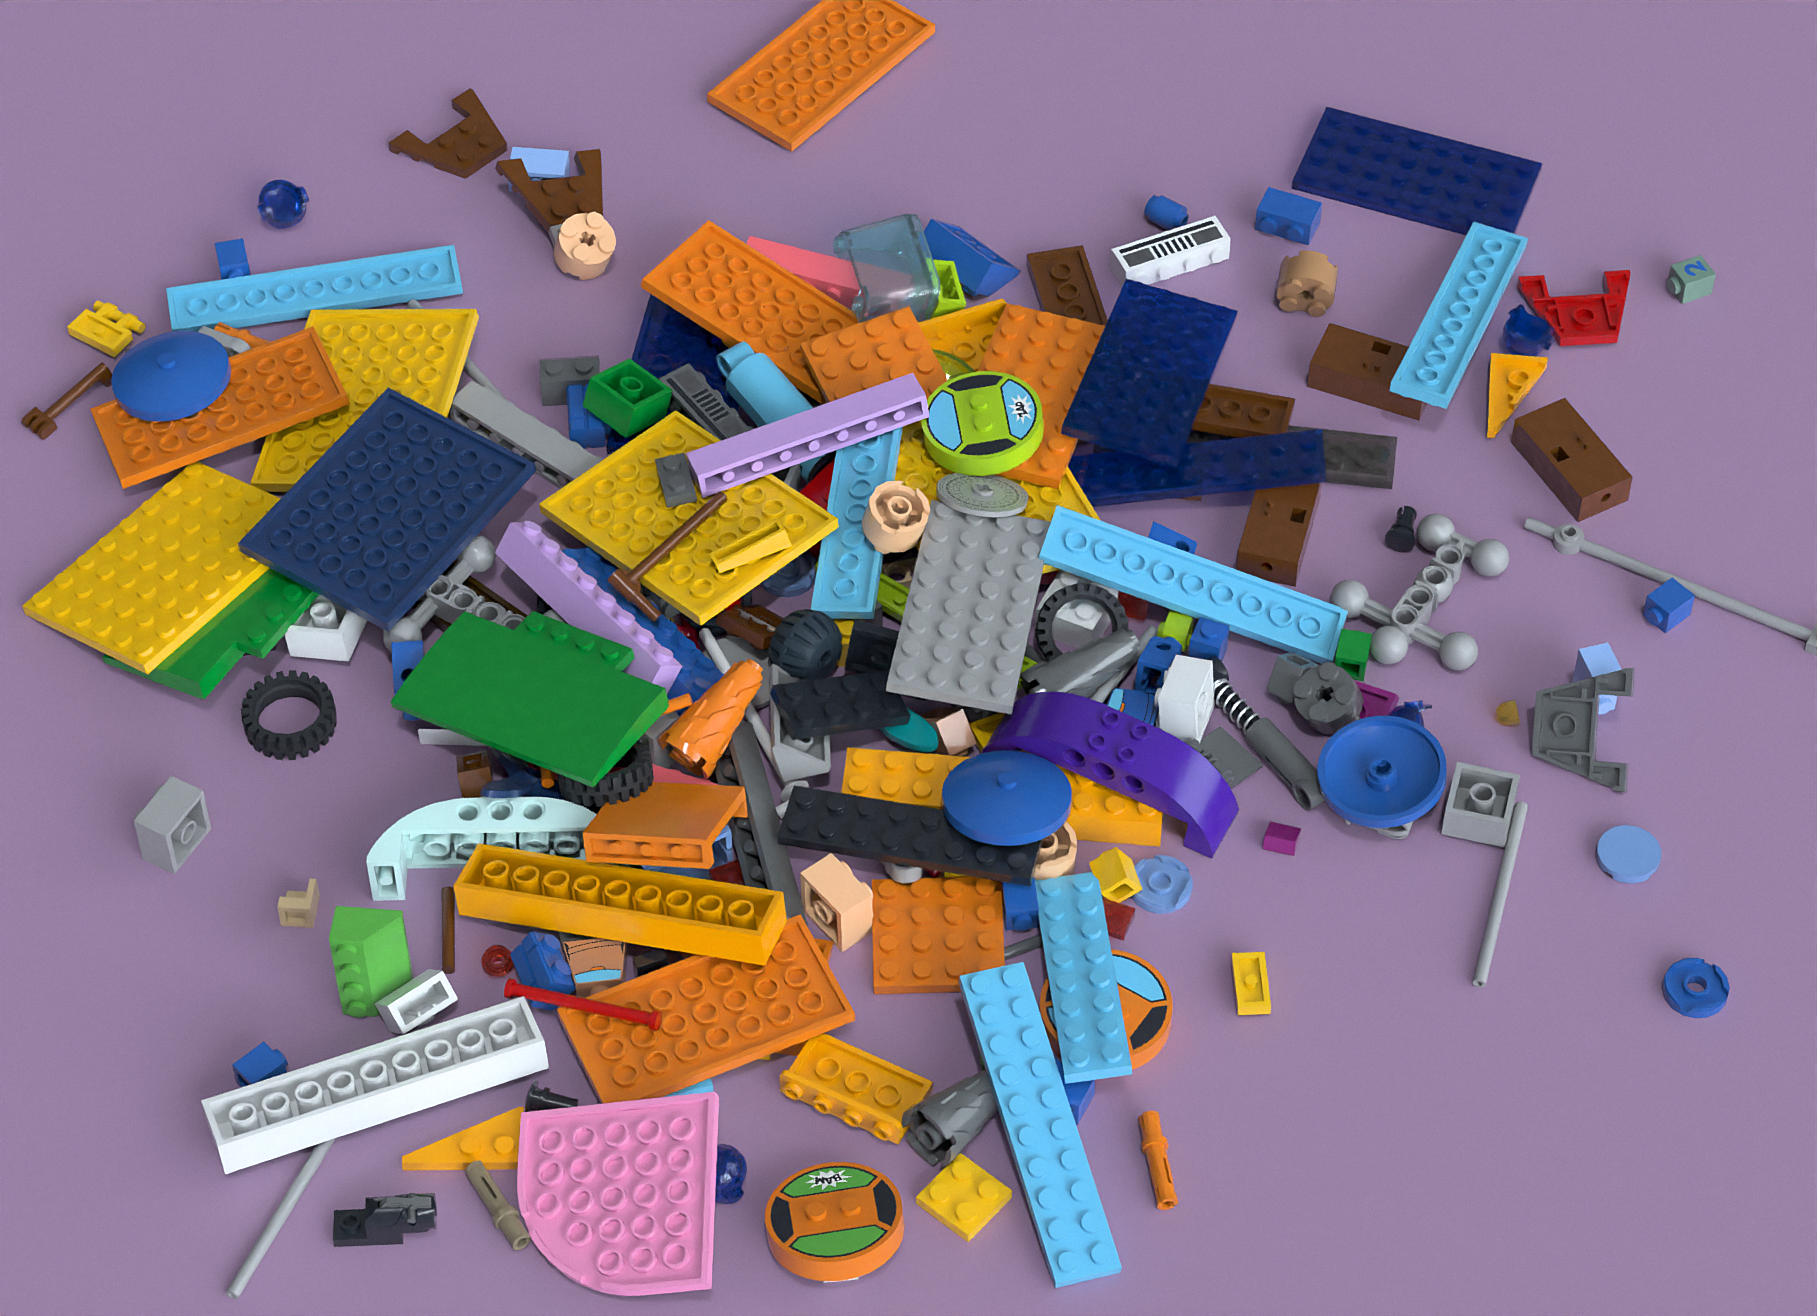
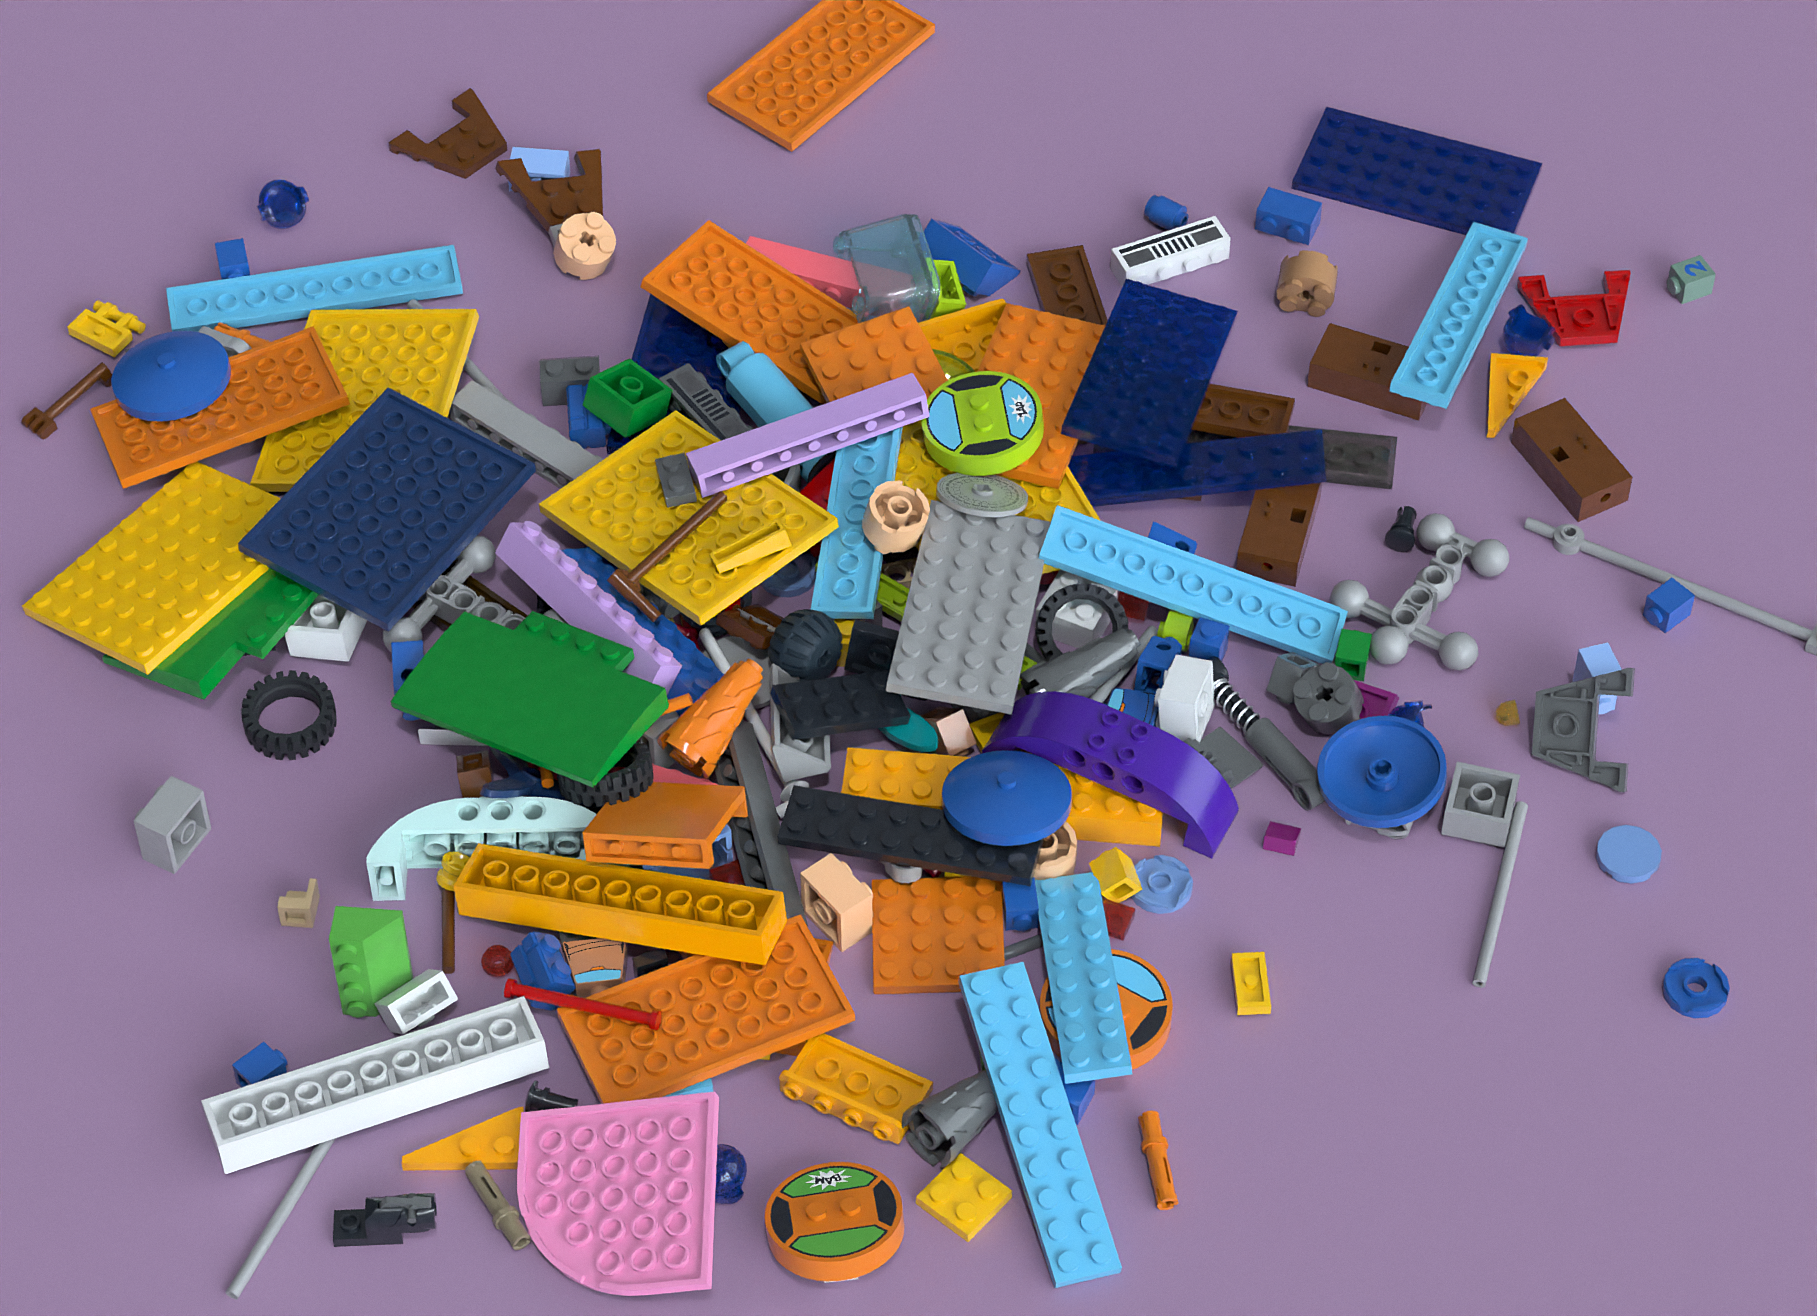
(452, 867): none -> yellow wheel

